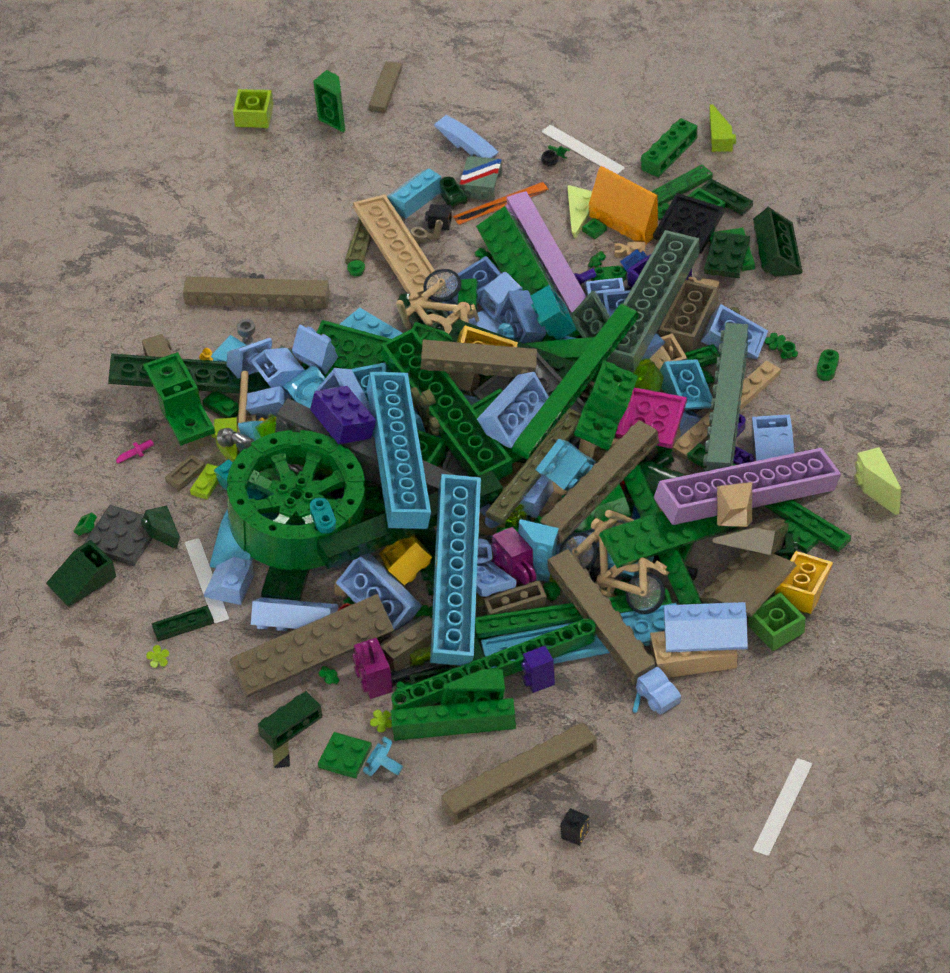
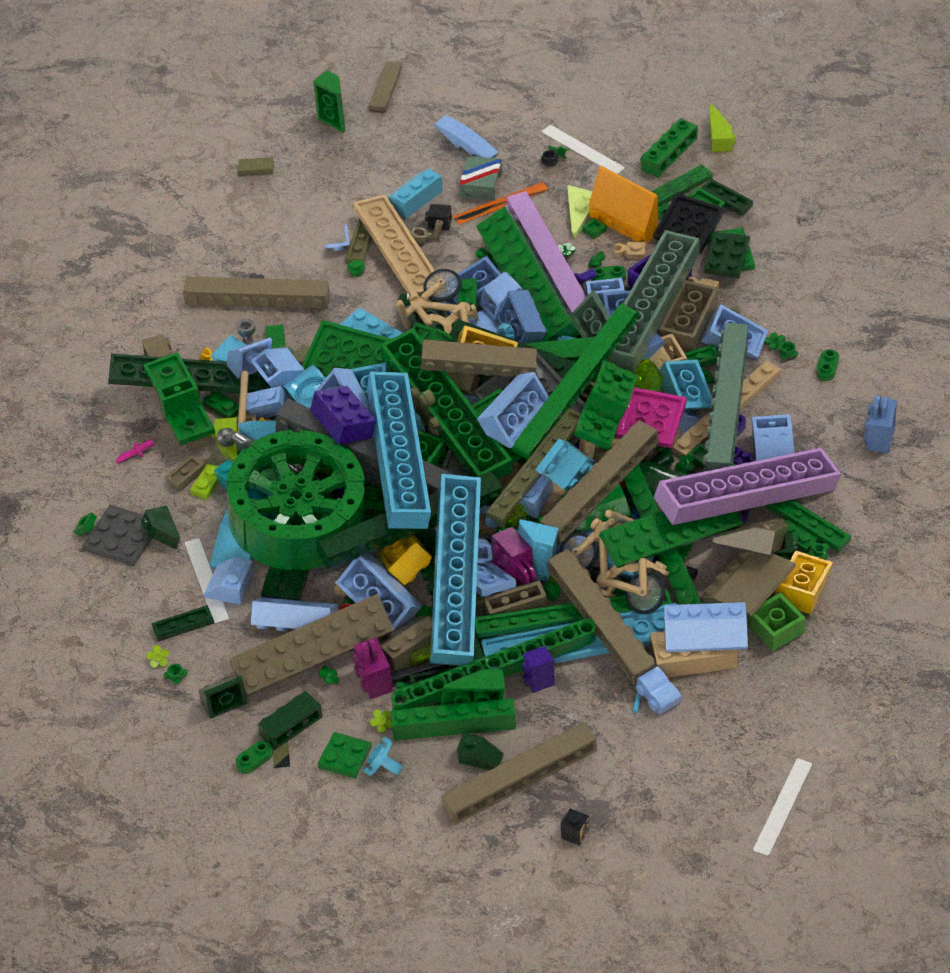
(82, 573): dark green slope -> none
(175, 669): none -> green plate
(223, 696): none -> dark green slope
(253, 108): lime brick -> none
(254, 756): none -> green plate
(255, 166): none -> olive tile
(267, 427): clear neon green bracket -> none
(277, 335): none -> green tile
(314, 349): light blue slope -> none
(321, 511): teal plate -> none
(340, 246): none -> light blue bracket
(451, 192): dark green piece -> none
(478, 752): none -> dark green slope
(552, 313): teal brick -> none
(566, 249): none -> plant
(632, 259): blue bracket -> none
(686, 464): none -> green plant
(734, 504): tan slope -> none
(777, 244): dark green slope -> none
(818, 546): none -> green plate
(877, 479): yellowish green slope -> none
(880, 424): none -> medium blue brick

